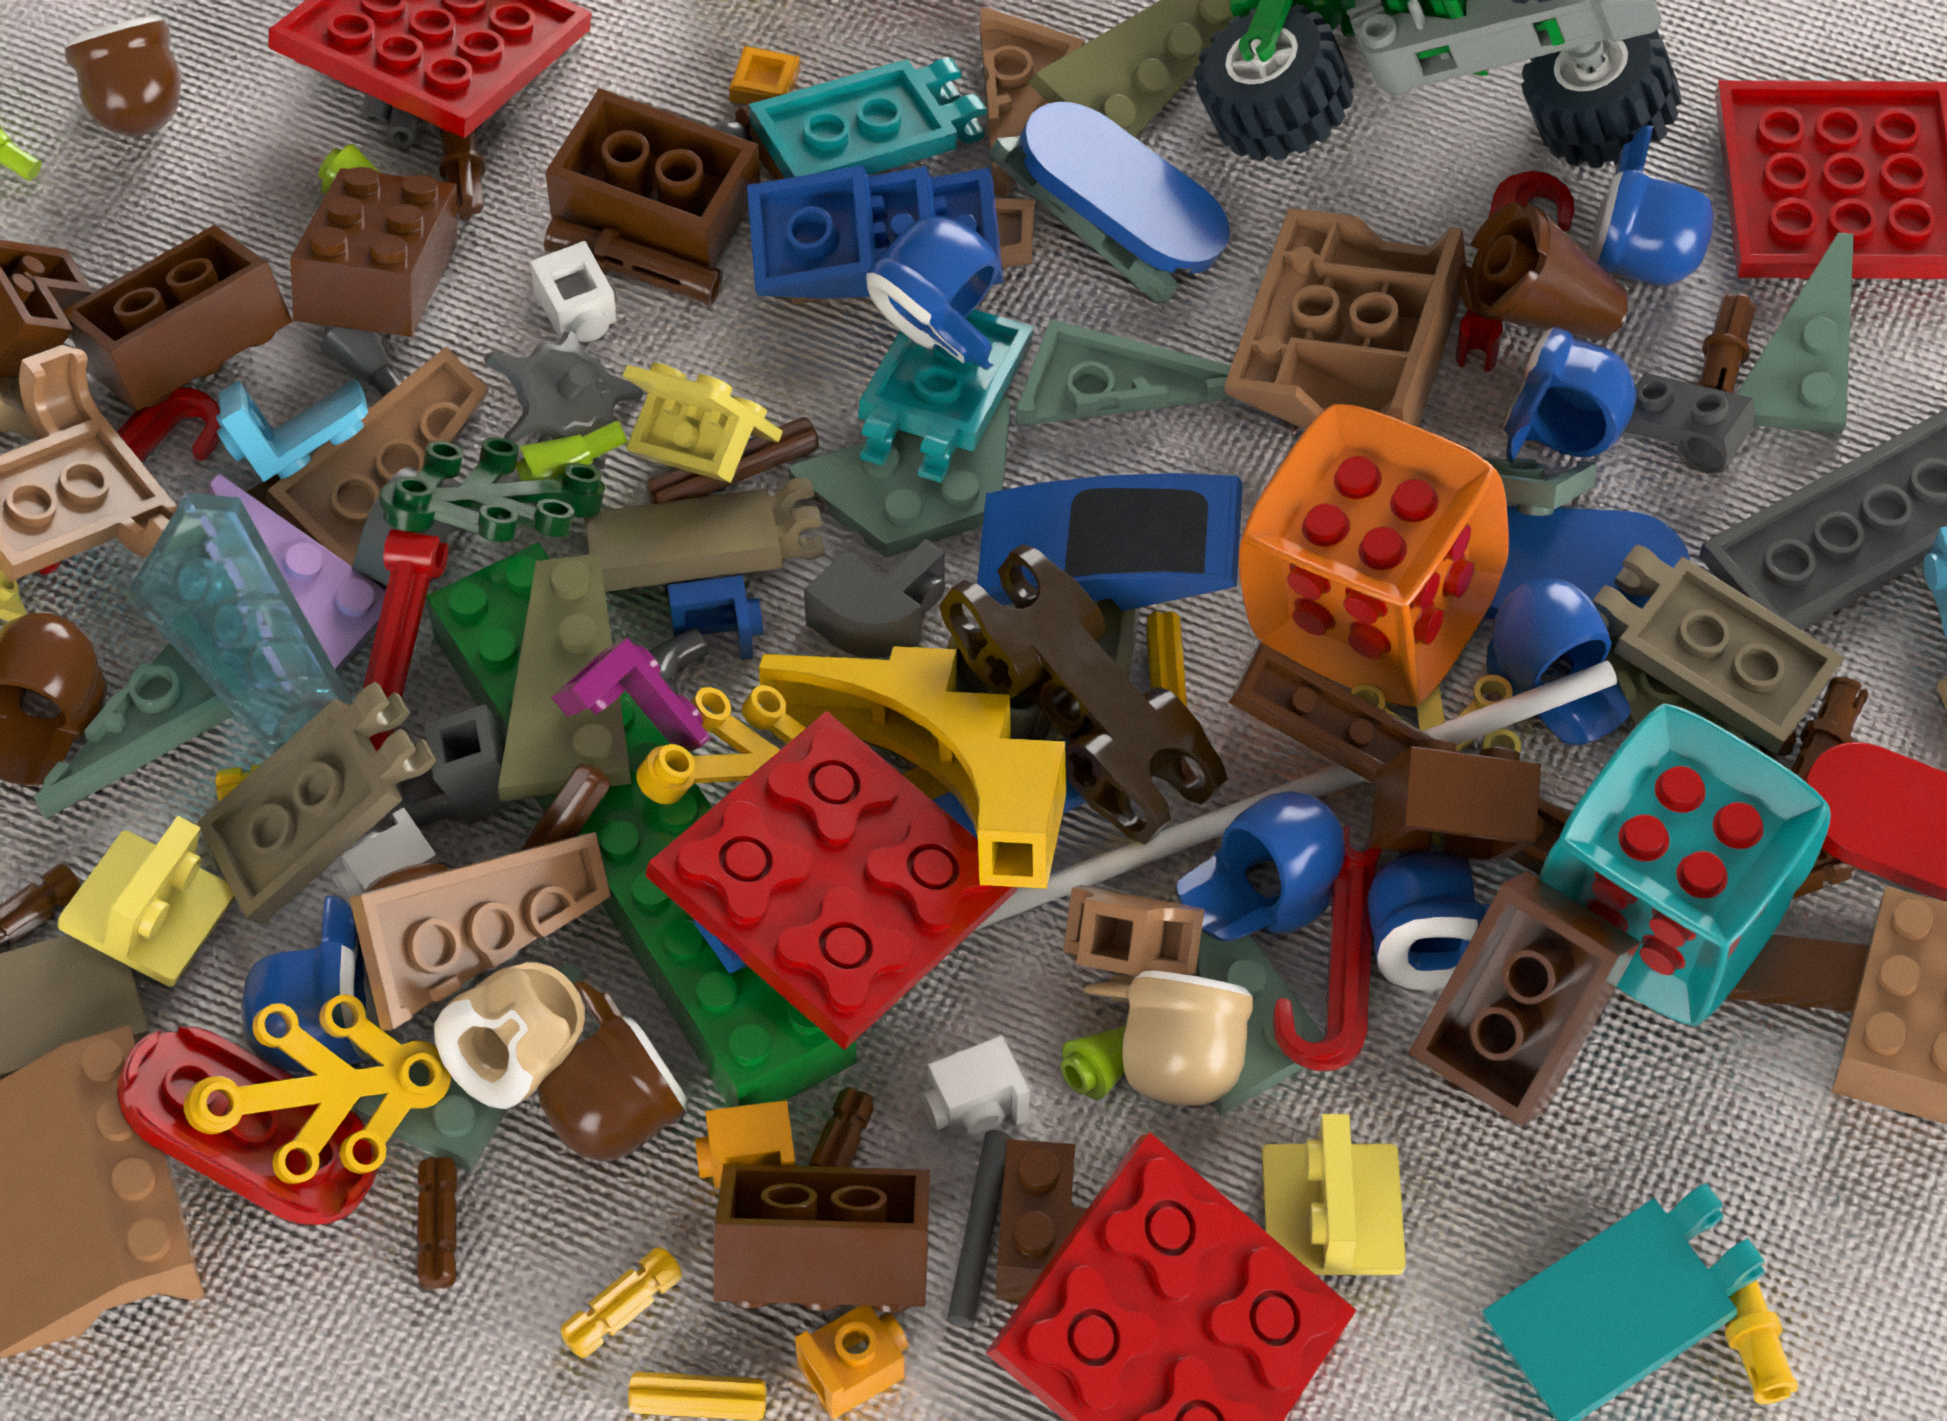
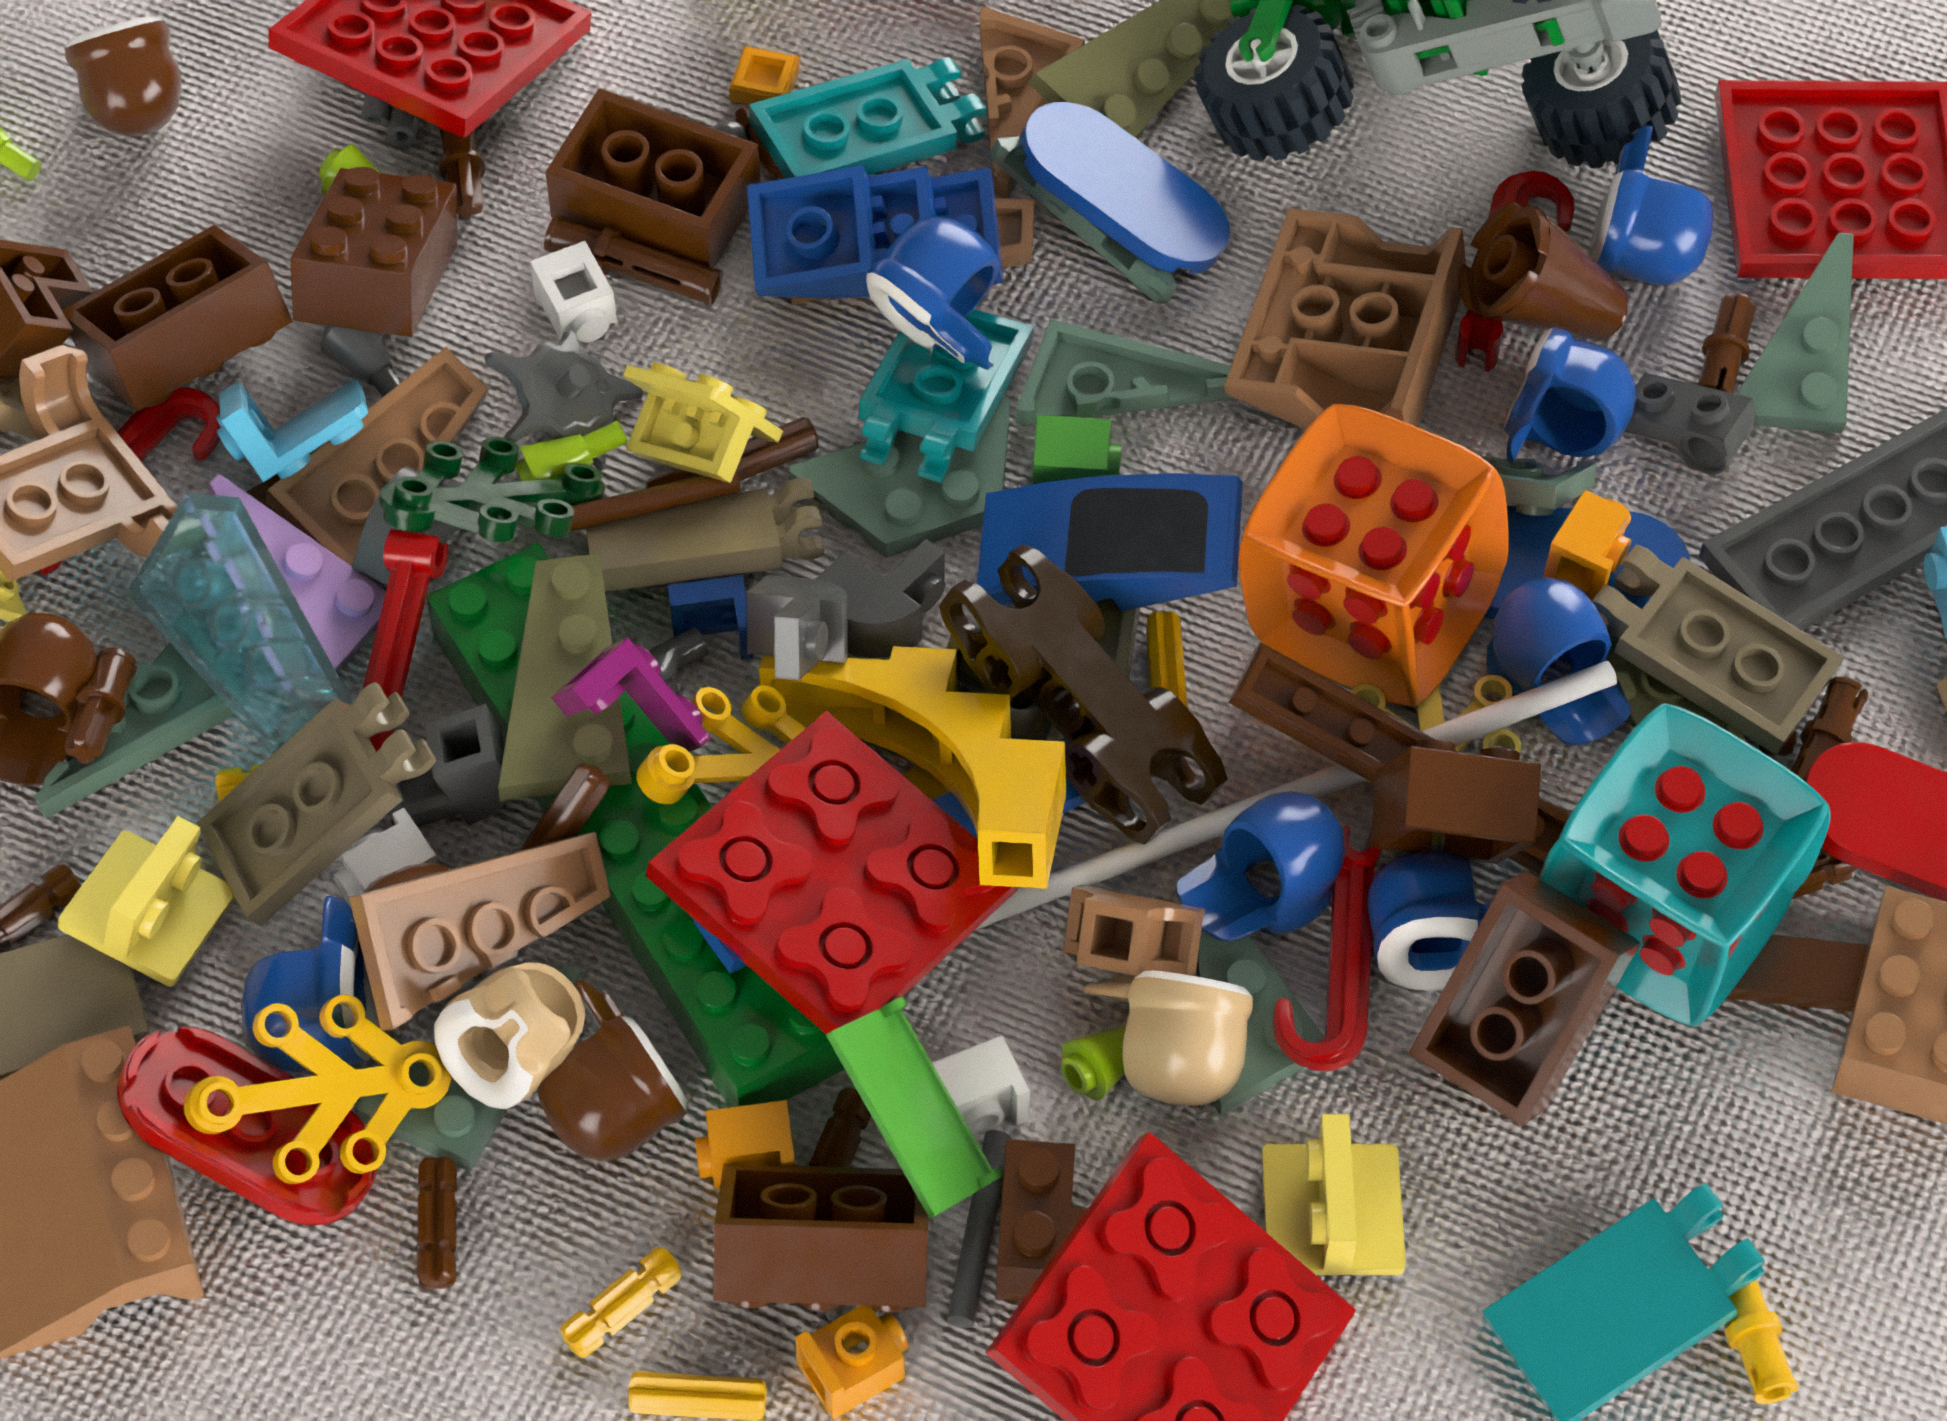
(100, 704): none -> reddish brown axle
(651, 500): none -> reddish brown bar
(797, 623): none -> dark grey brick
(912, 1108): none -> bright green piece
(1073, 449): none -> bright green brick
(1590, 544): none -> light orange brick

